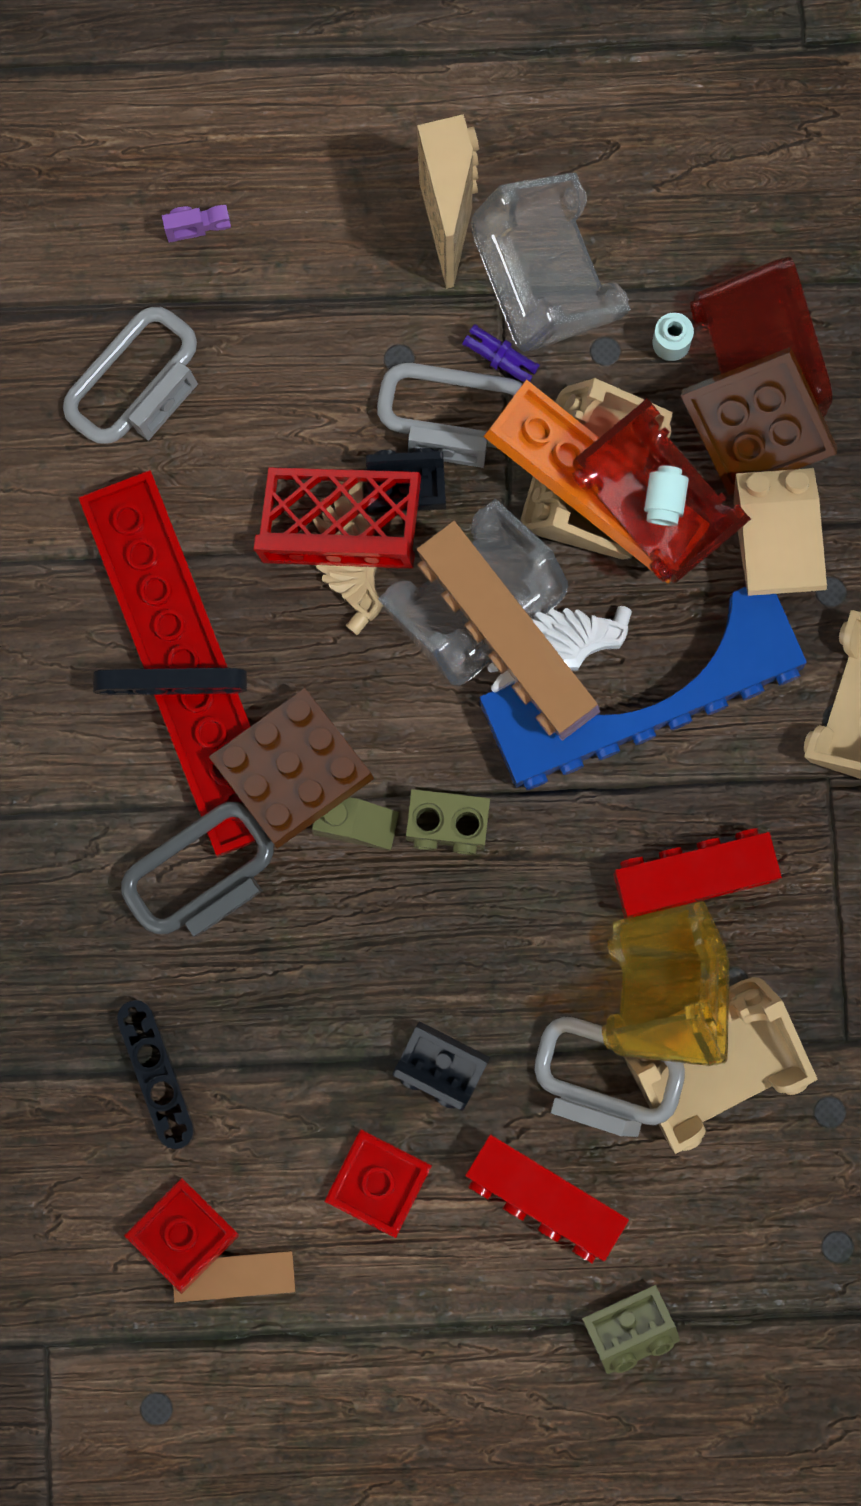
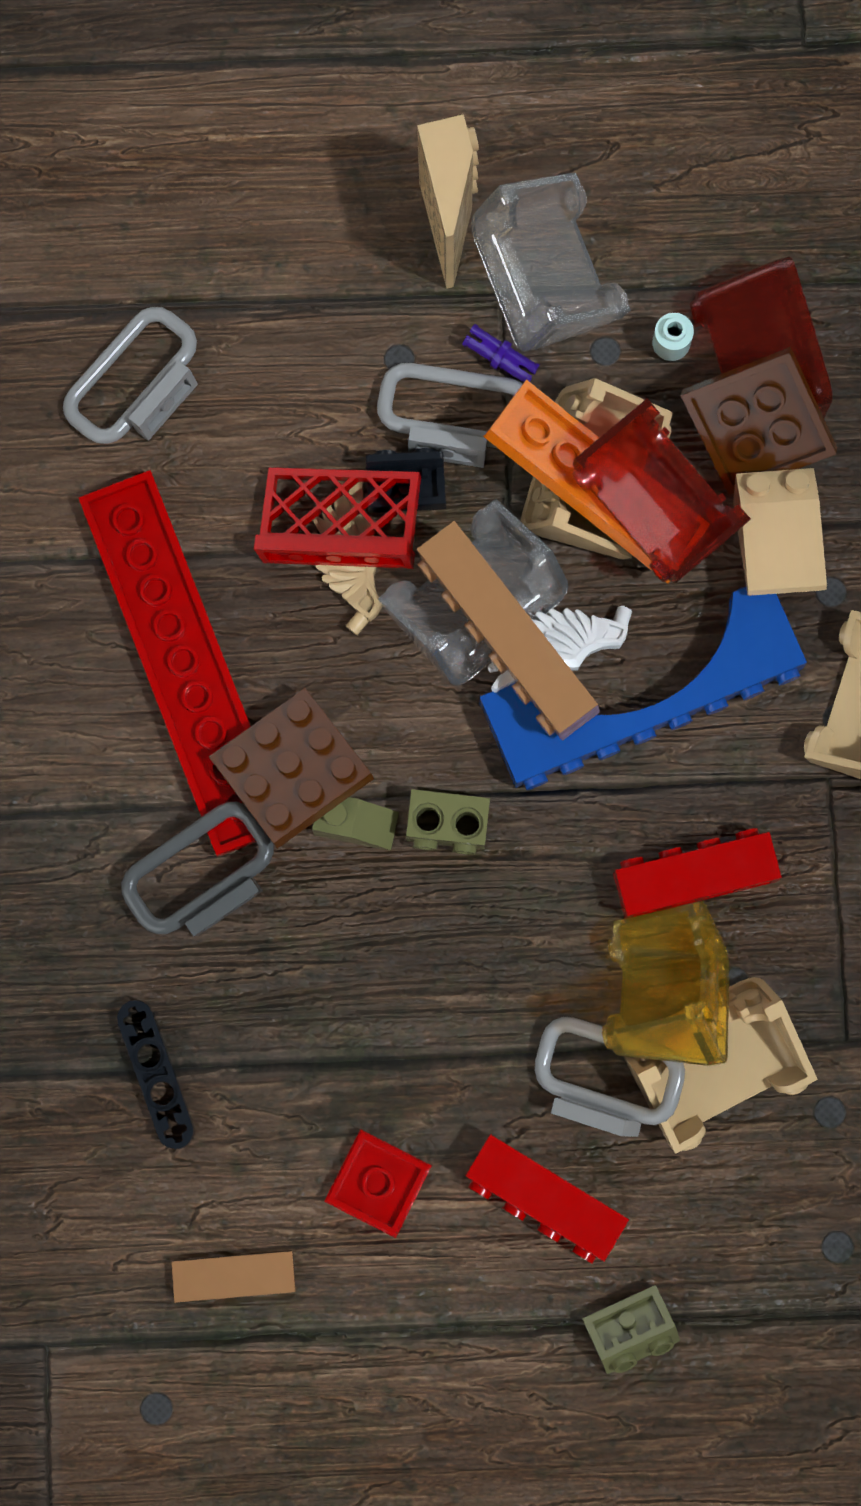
(170, 681): black beam -> none
(181, 1235): red tile -> none
(190, 223): medium lavender plate -> none
(440, 1067): black bracket -> none
(666, 496): light aqua brick -> none

